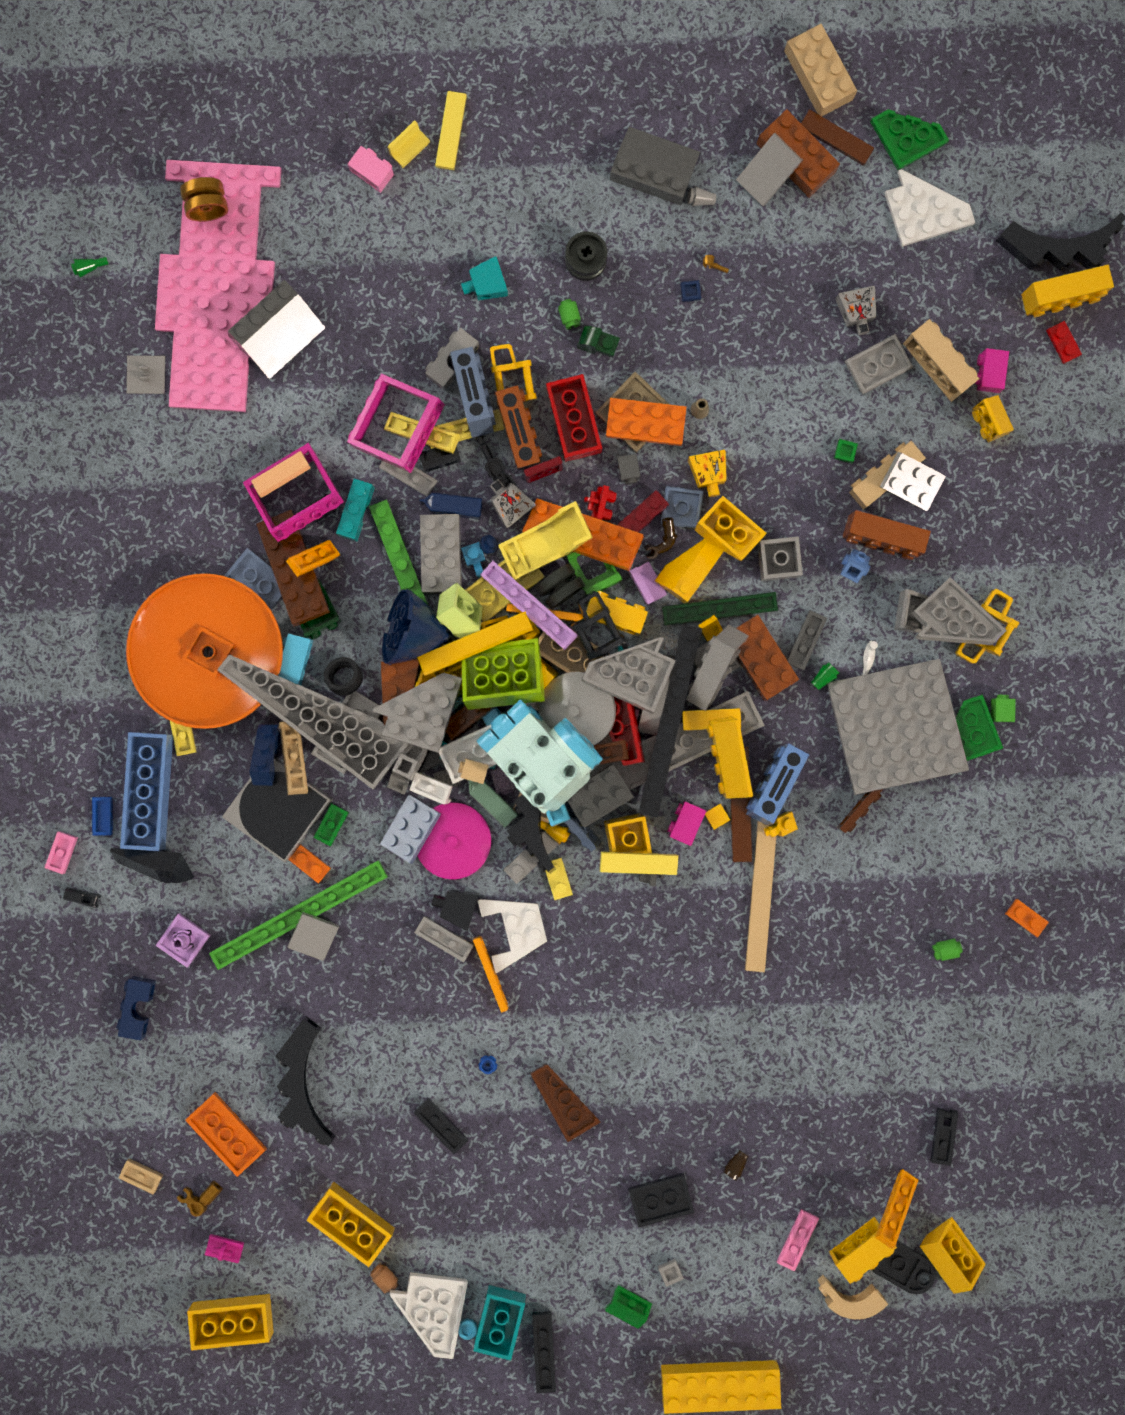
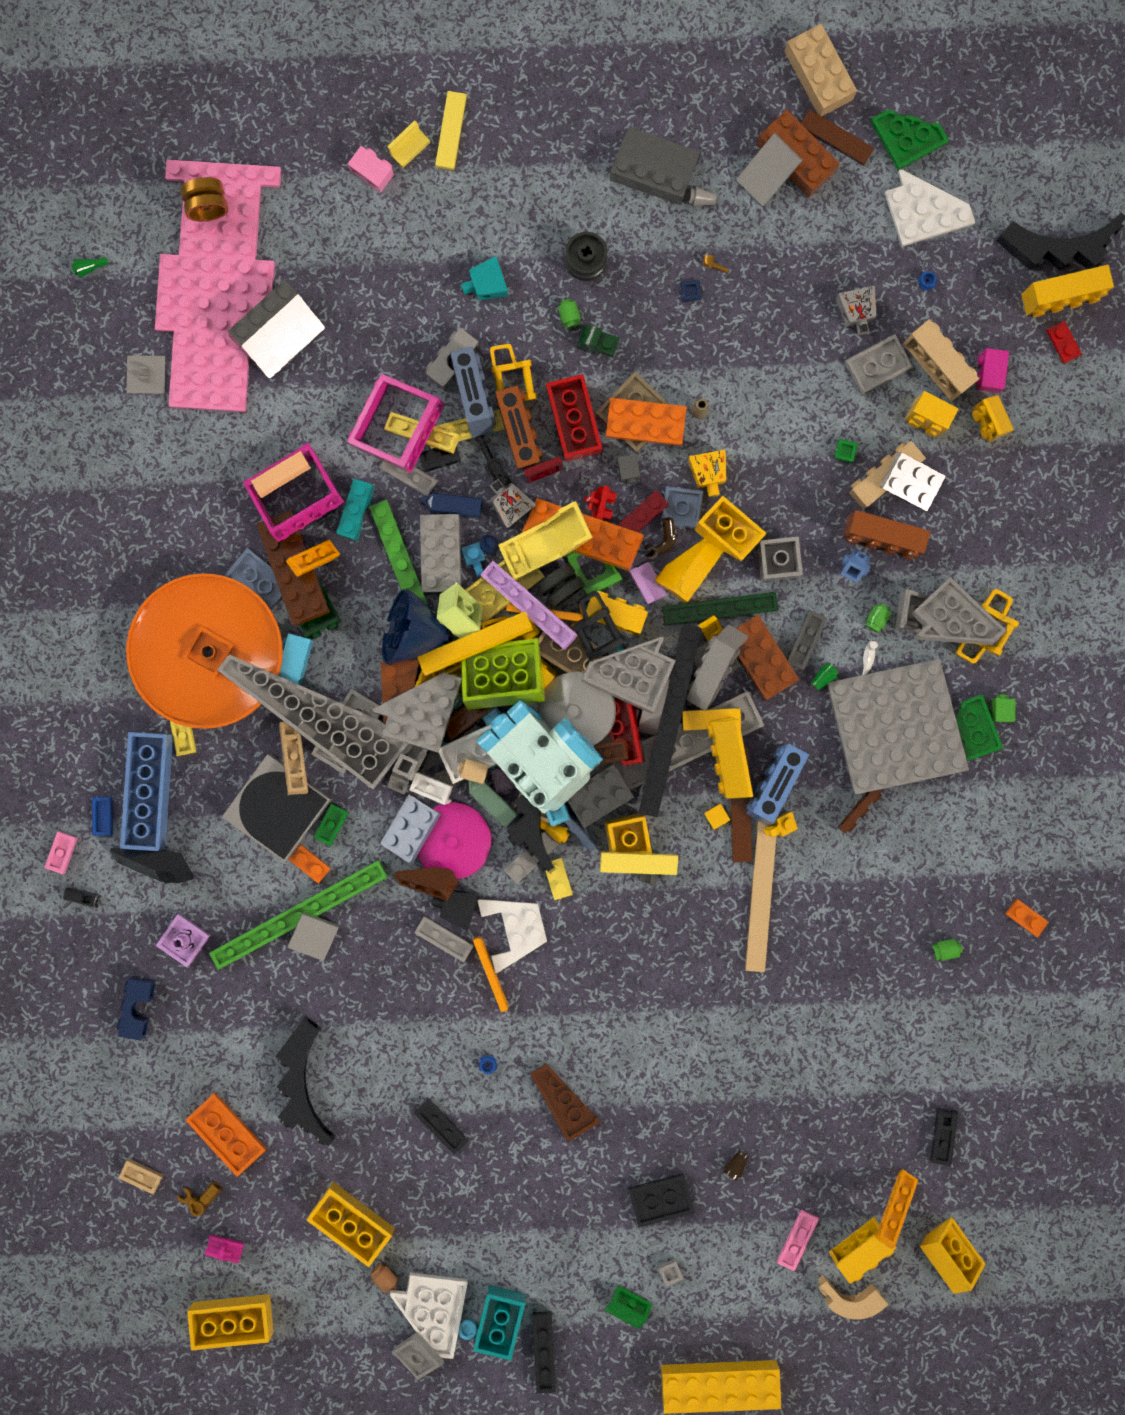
(262, 762): dark blue arch -> none
(350, 686): black tyre -> none
(417, 1356): none -> light grey tile
(431, 881): none -> reddish brown slope
(686, 823): dark pink brick -> none
(878, 617): none -> bright green brick
(905, 1268): black tile -> none
(927, 276): none -> blue plate
(931, 414): none -> yellow brick

